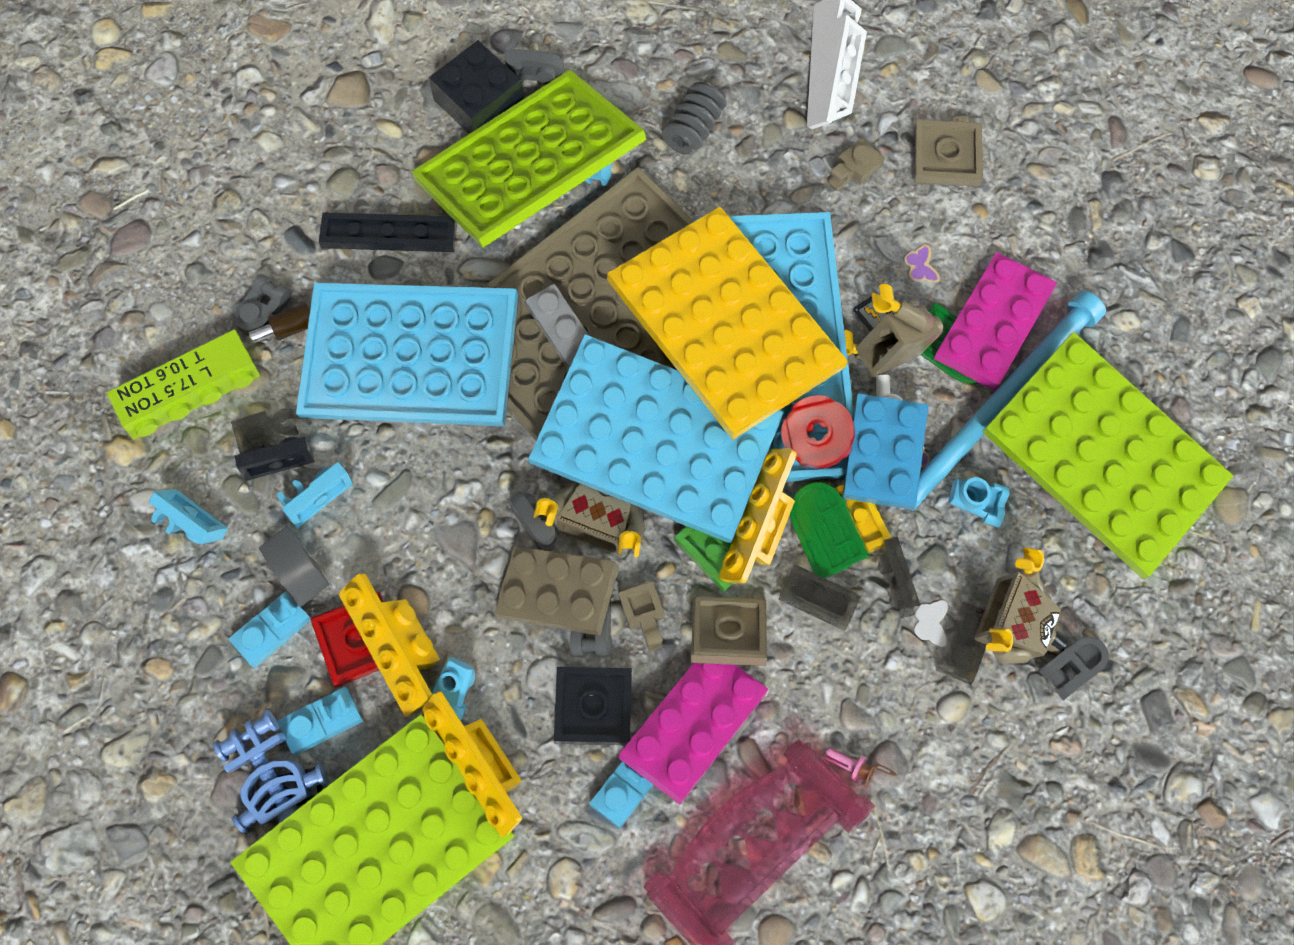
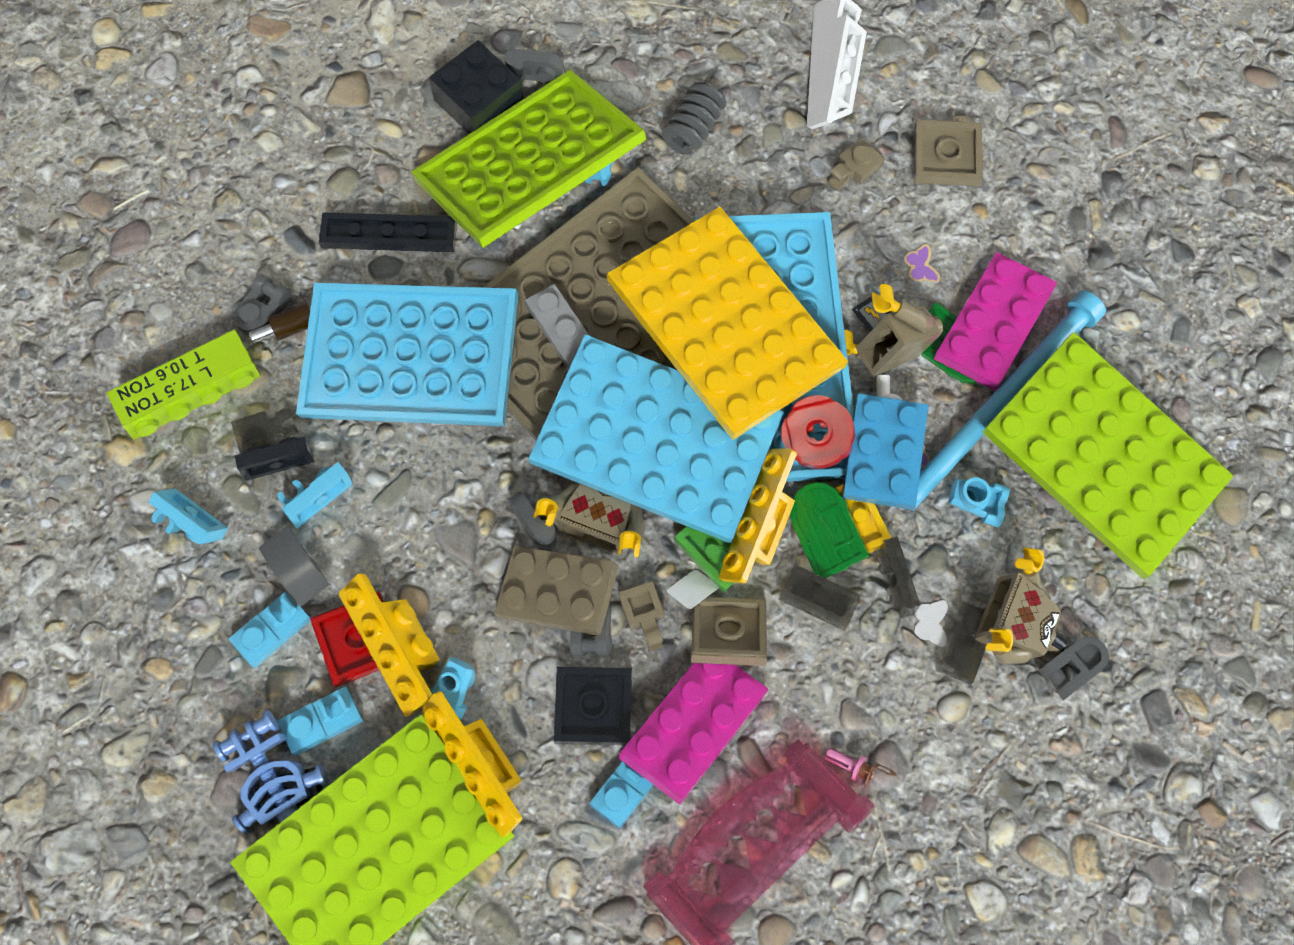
(692, 589): none -> white sticker

